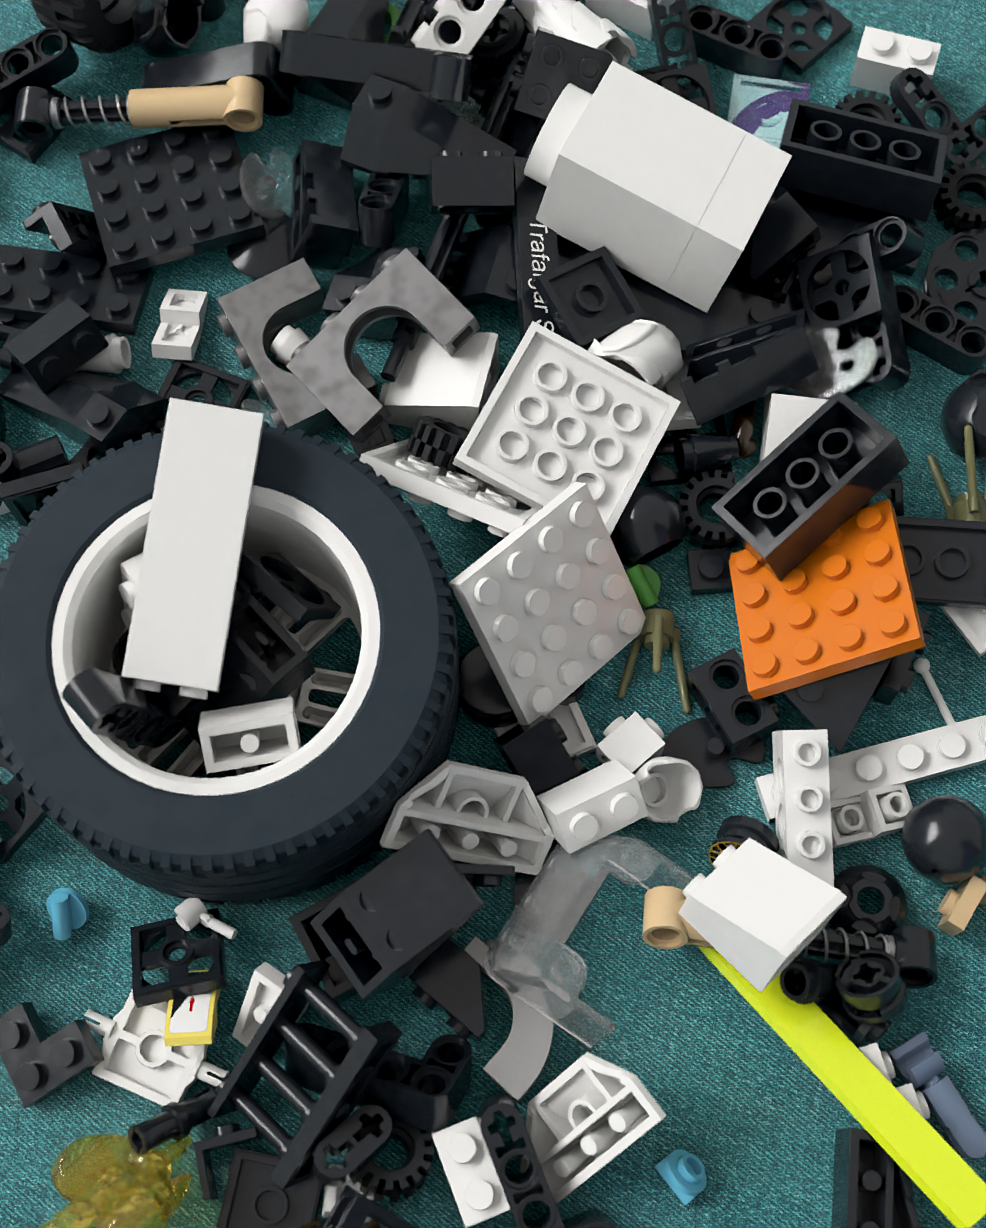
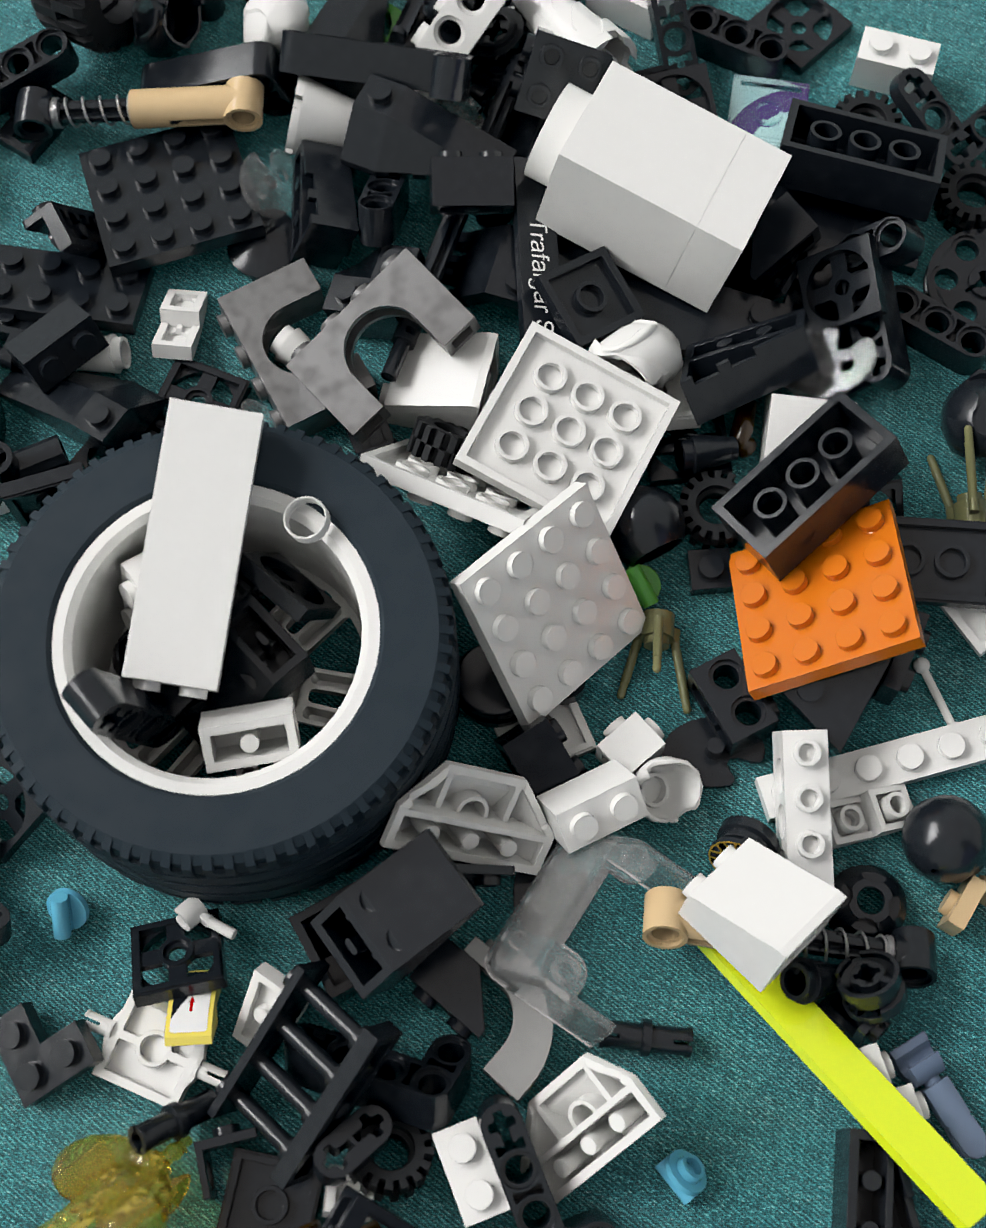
(294, 504): none -> white axle
(317, 115): none -> white cone
(649, 1038): none -> black pin

